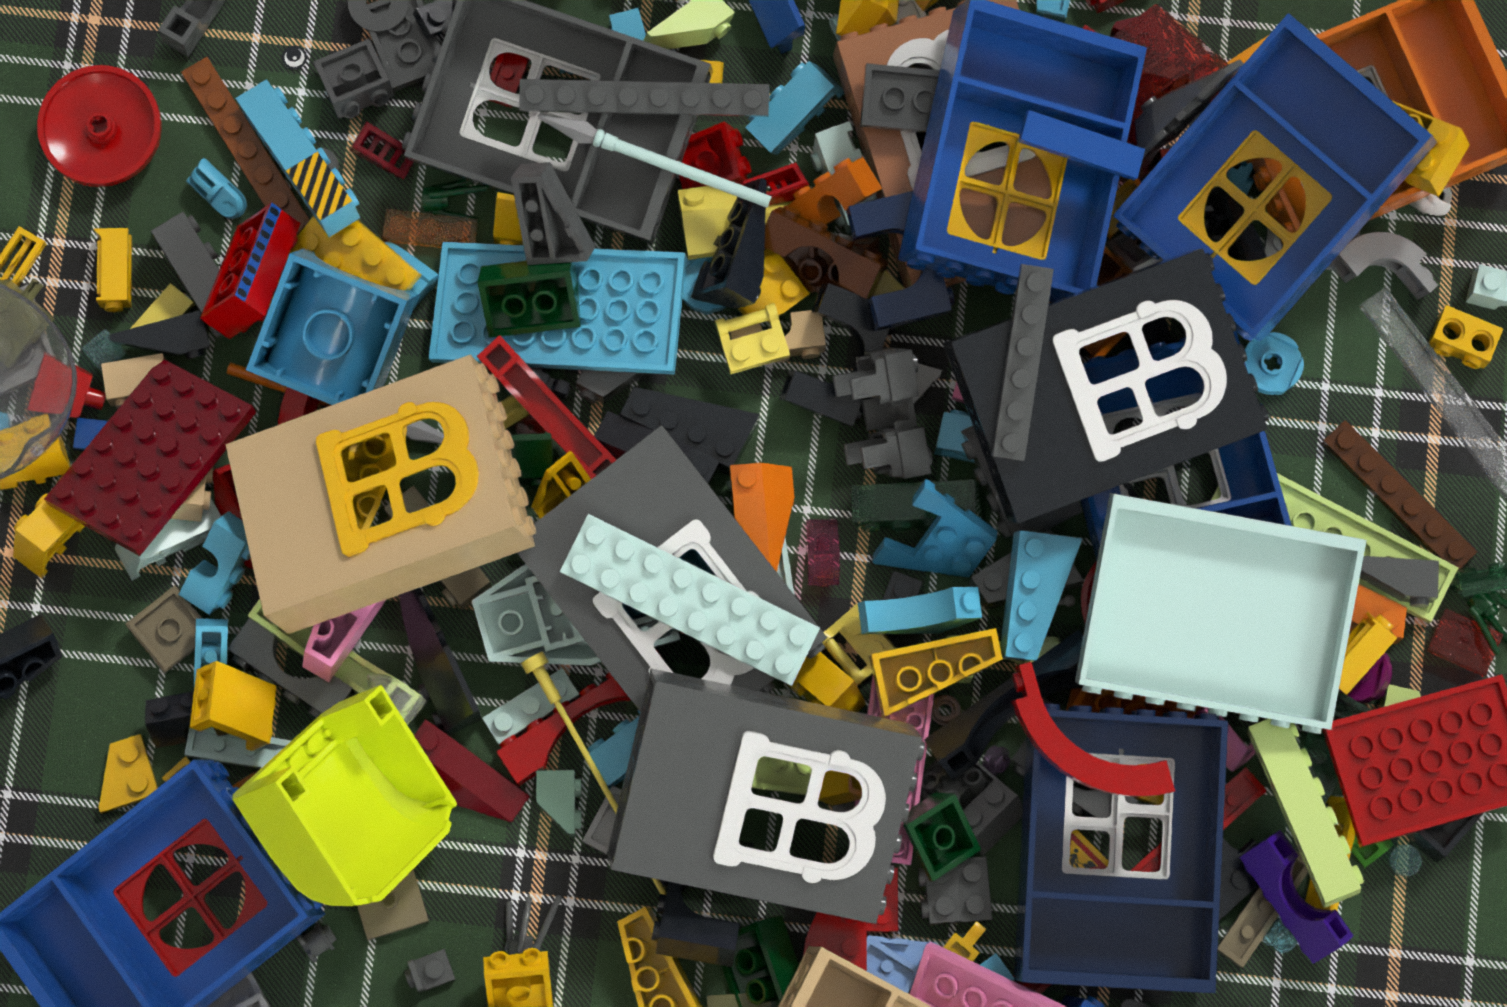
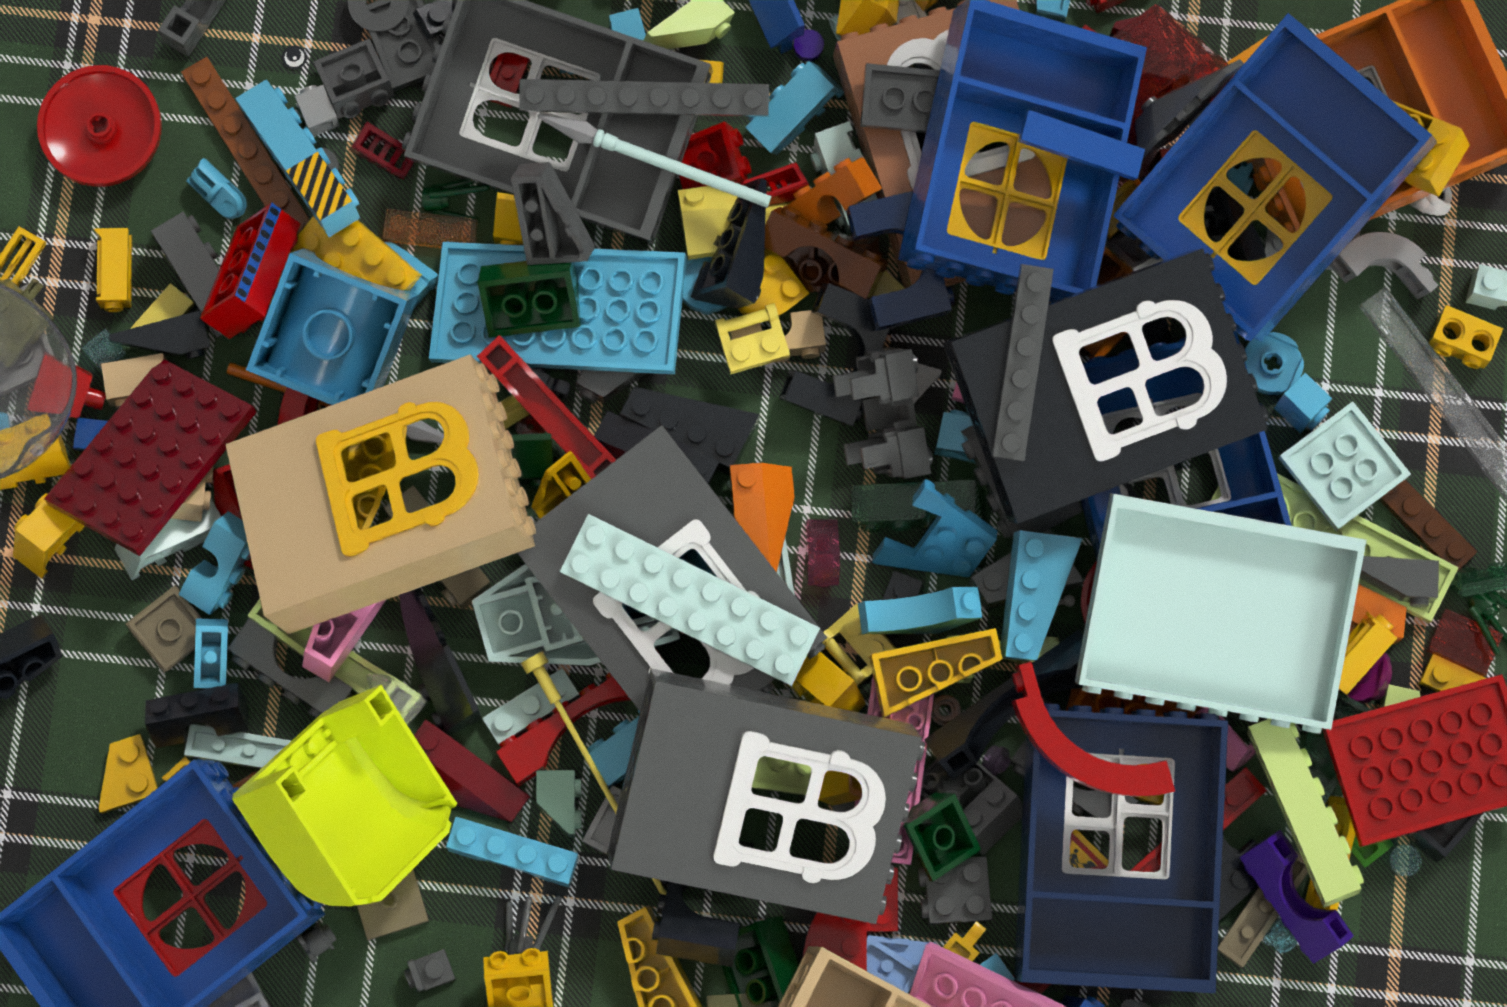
(233, 704): yellow panel -> none
(316, 109): none -> light grey brick
(513, 851): none -> medium azure arch
(809, 46): none -> dark purple tile
(1304, 404): none -> medium azure brick
(1344, 466): none -> light aqua plate
(1443, 674): none -> yellow plate

